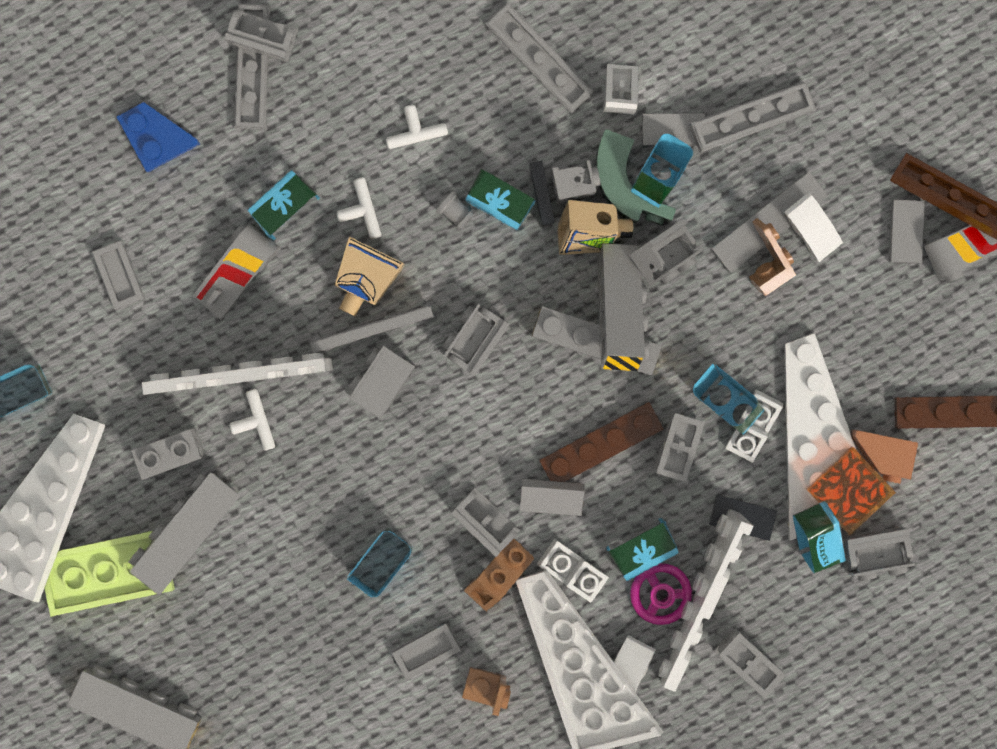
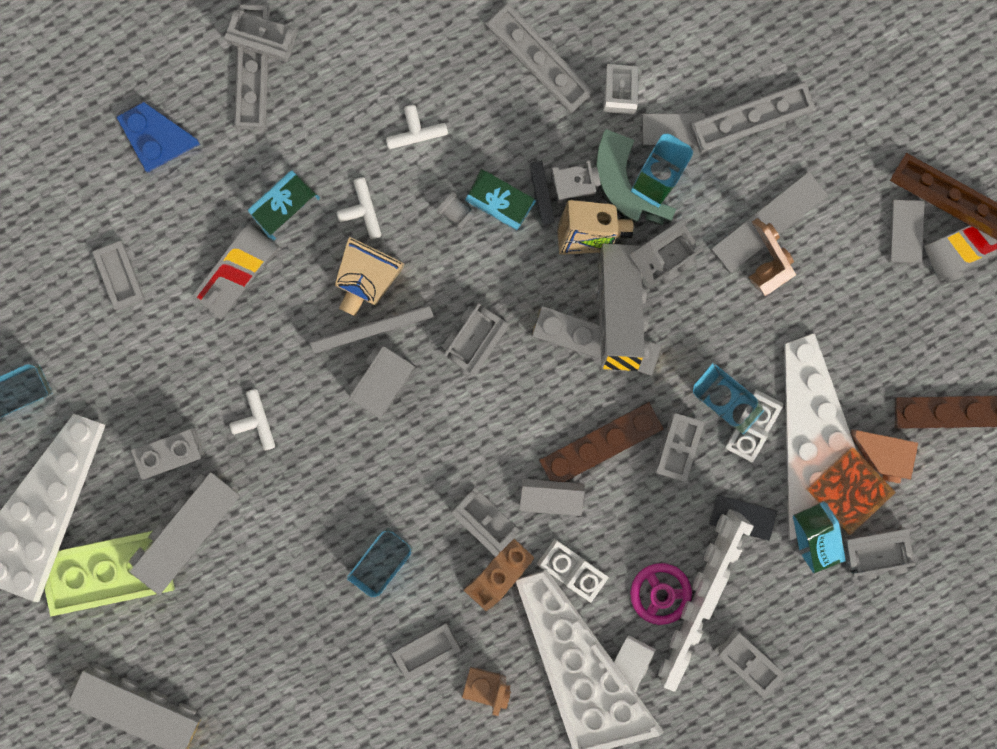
(247, 372): white wing -> none
(644, 551): dark green piece -> none
(813, 226): white slope -> none

